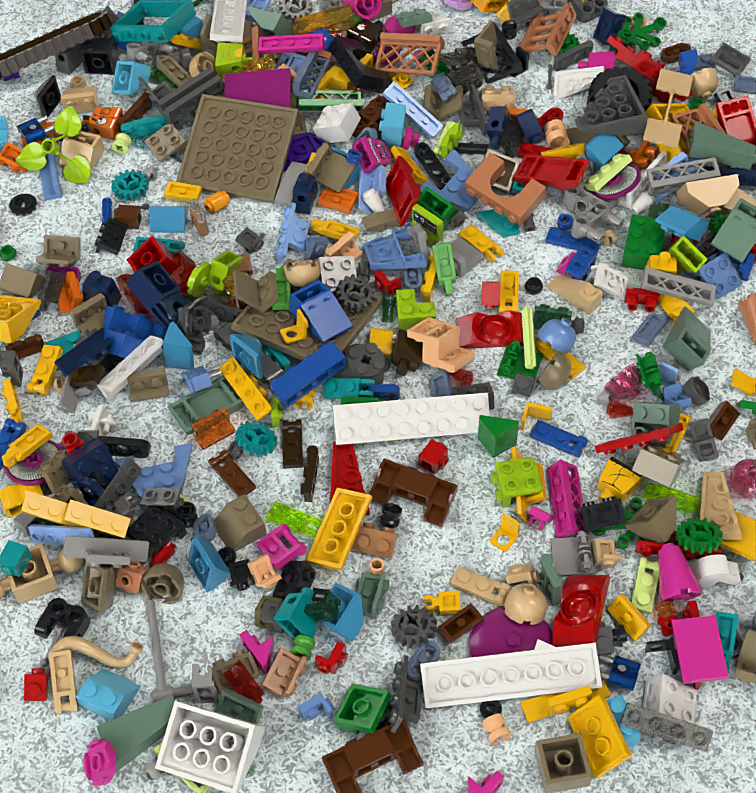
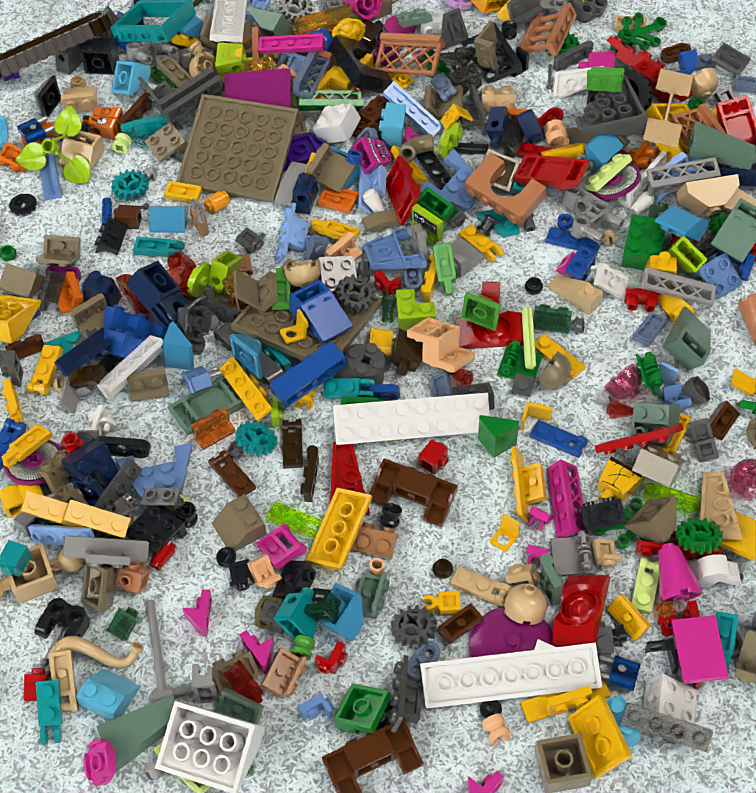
(49, 709): none -> teal hinge
(124, 623): none -> clear green bracket
(152, 251): red brick -> none
(163, 580): dark tan cylinder -> none
(196, 48): none -> tan wheel
(200, 615): none -> dark pink slope
(205, 527): sand blue plate -> none
(207, 564): dark azure slope -> none
(350, 29): none -> yellow piece
(416, 146): none -> dark tan cylinder
(442, 568): none -> dark brown plate
(452, 116): none -> yellow bracket
(453, 28): none -> dark grey wing
(480, 310): none -> bright green slope
(487, 224): none -> black bush
(509, 290): yellow plate -> none
(515, 479): lime bracket -> none
(535, 551): none -> dark pink tile
(548, 206): none -> clear tile
(559, 334): medium blue cylinder -> none
(605, 79): none -> bright green bracket
(609, 24): dark blue bracket -> none

